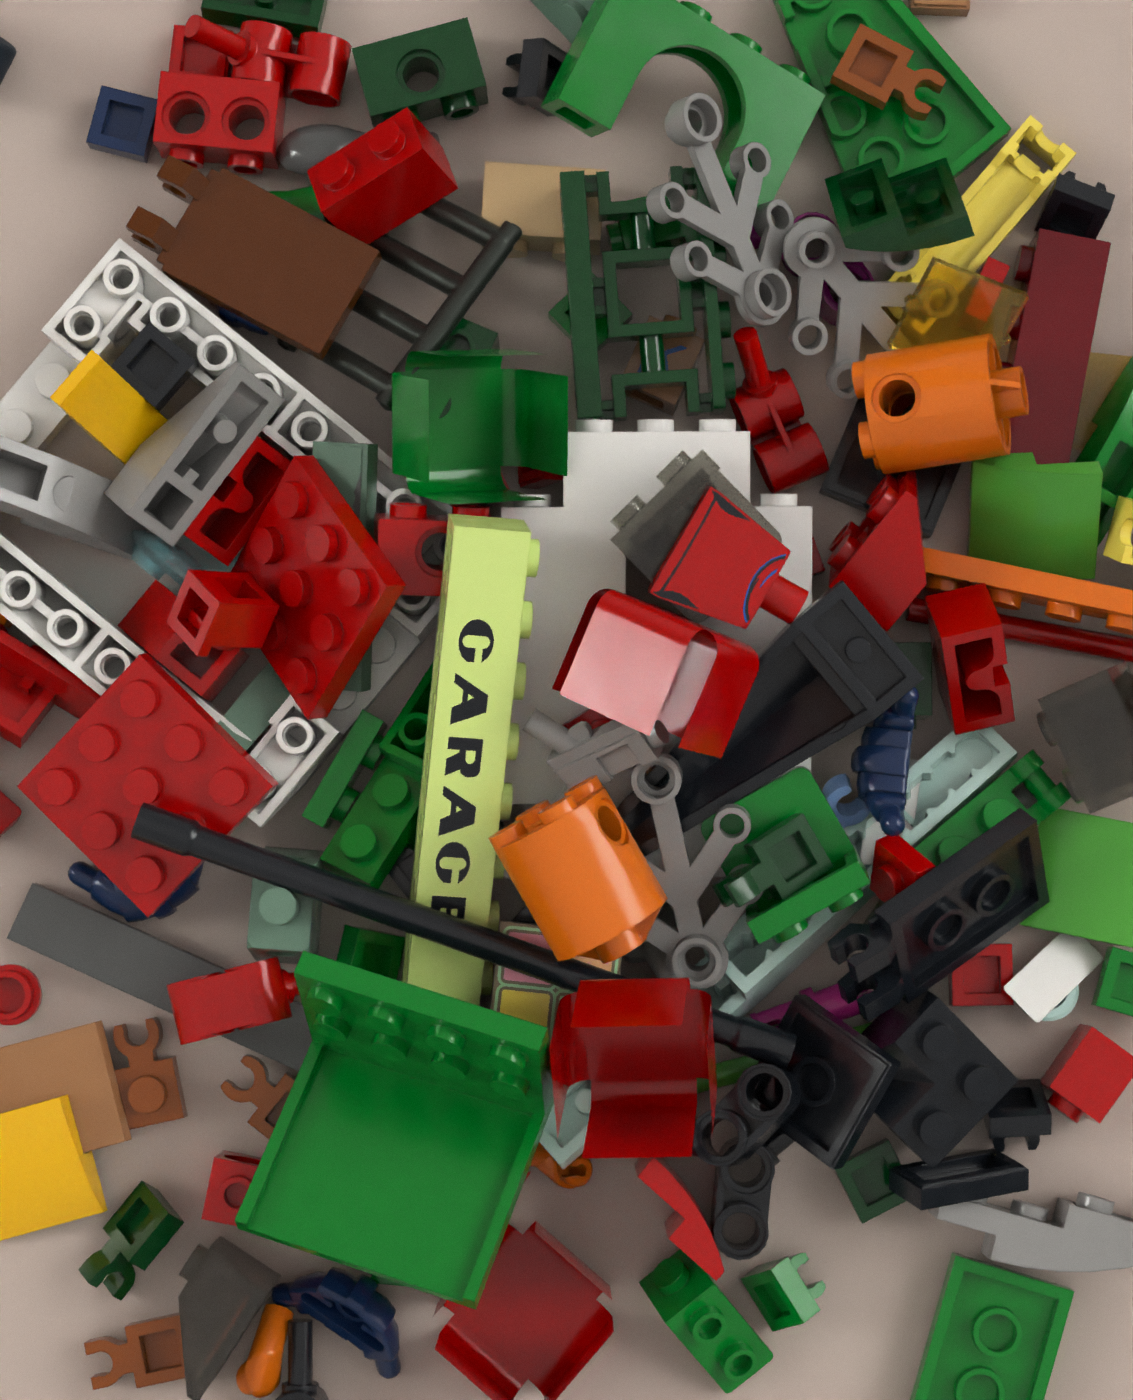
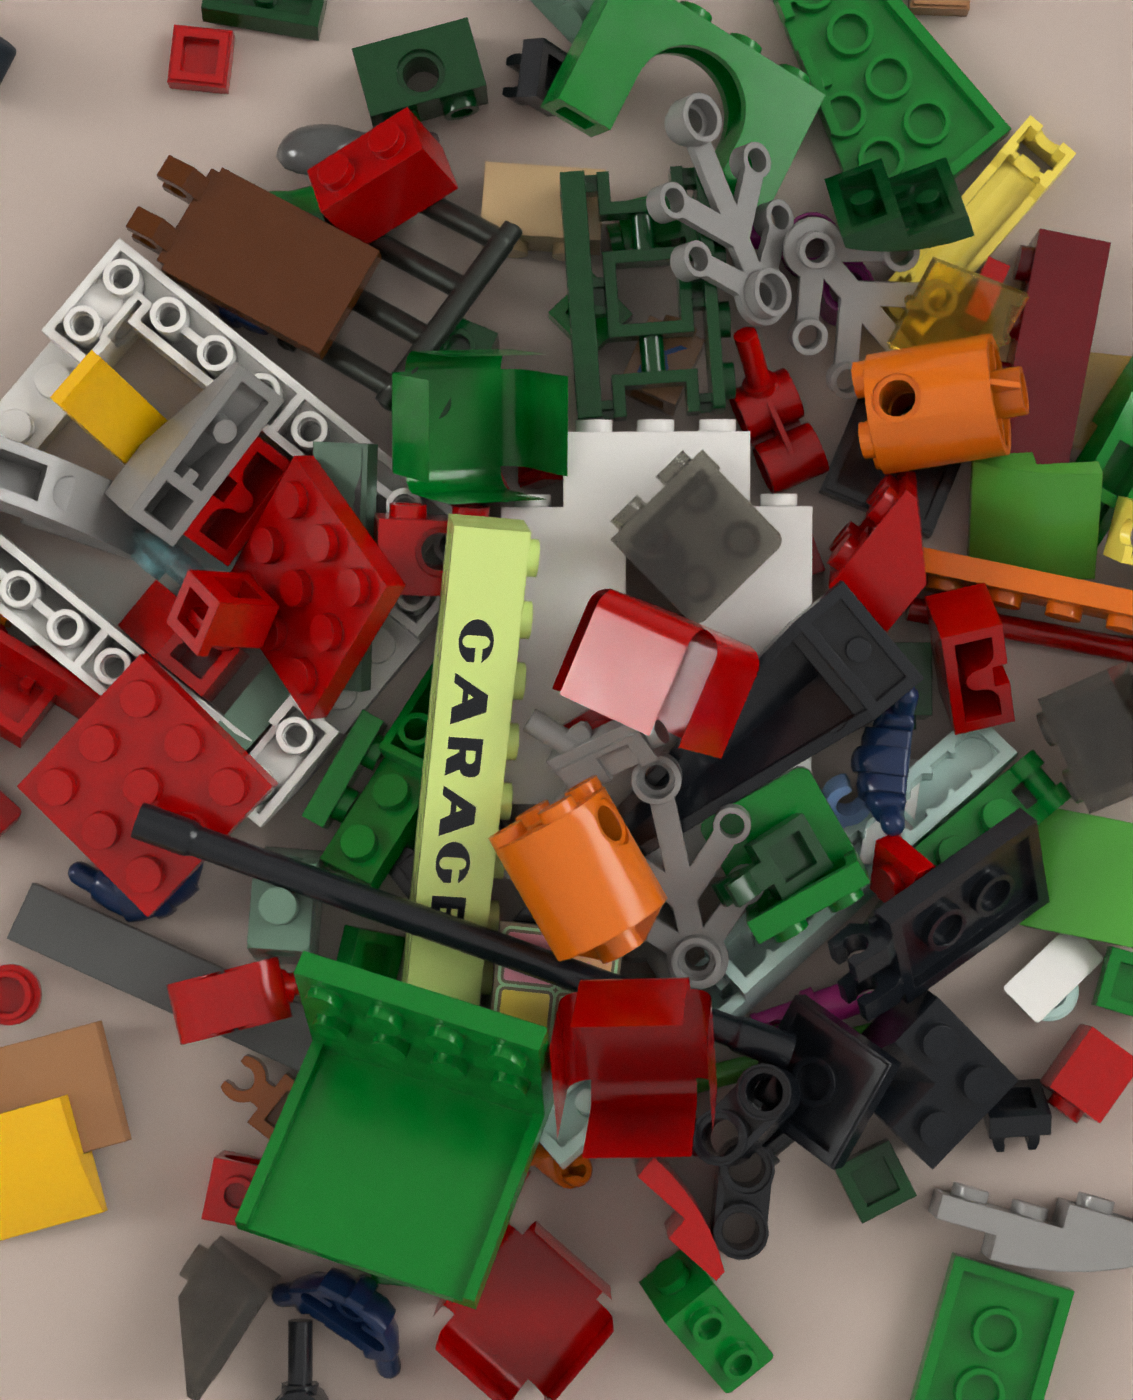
(123, 124): dark blue plate -> none
(136, 1237): dark green plate -> none
(148, 1086): dark orange plate -> none
(150, 1352): dark orange plate -> none
(154, 366): black tile -> none
(225, 105): red brick -> none
(263, 1367): orange arm -> none
(264, 51): red beam -> none
(727, 566): red torso -> none
(782, 1293): green tile -> none
(878, 69): dark orange plate -> none
(958, 1179): black tile -> none
(983, 978): red plate -> none
(1075, 207): black tile -> none

